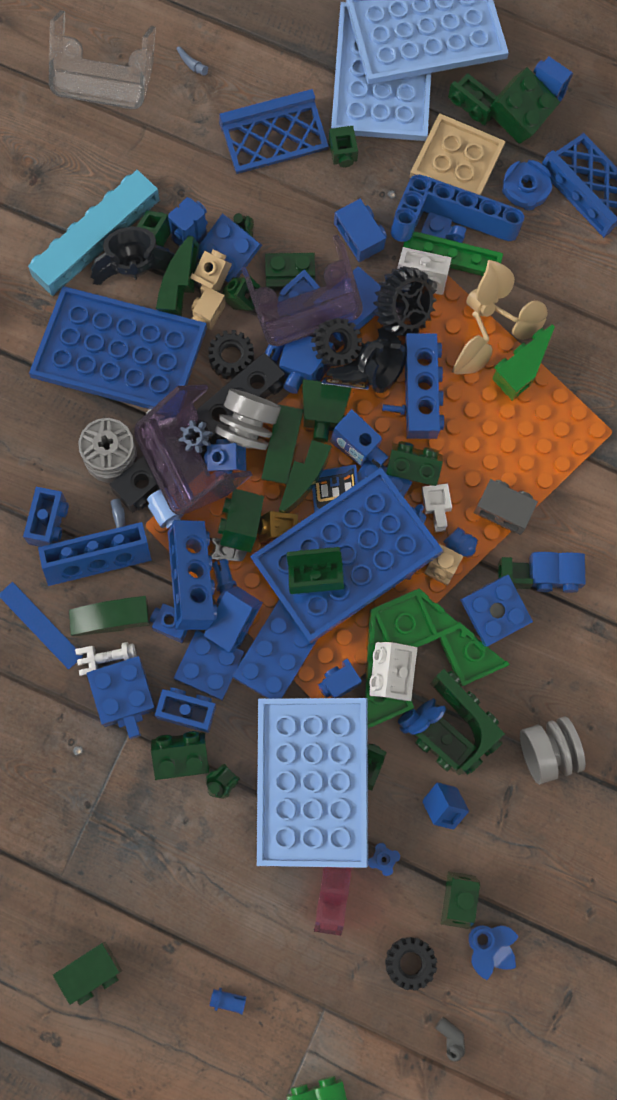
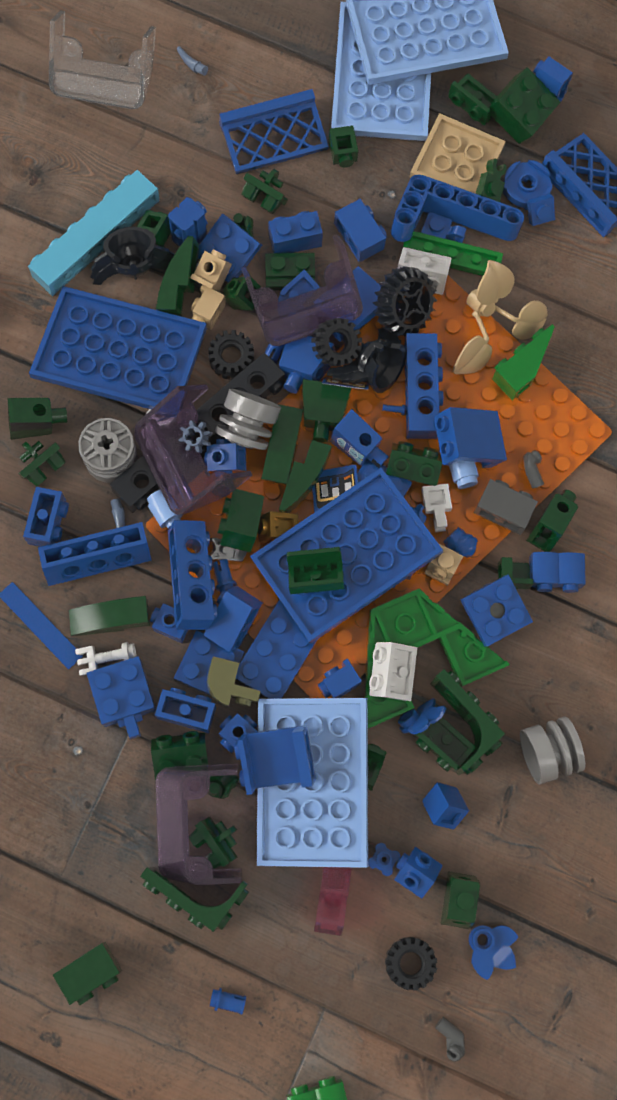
(33, 417): none -> dark green torso
(50, 455): none -> dark green hips
(173, 790): none -> clear purple windscreen
(200, 914): none -> dark green bracket
(217, 838): none -> dark green hips
(222, 687): none -> olive brick
(229, 724): none -> blue brick
(255, 186): none -> dark green hips
(275, 758): none -> blue panel
(295, 232): none -> blue brick
(417, 871): none -> blue brick
(464, 474): none -> light blue brick
(470, 436): none -> blue panel
(490, 183): none -> dark green plate
(531, 469): none -> dark grey arm
(541, 209): none -> blue plate
(553, 521): none -> dark green torso

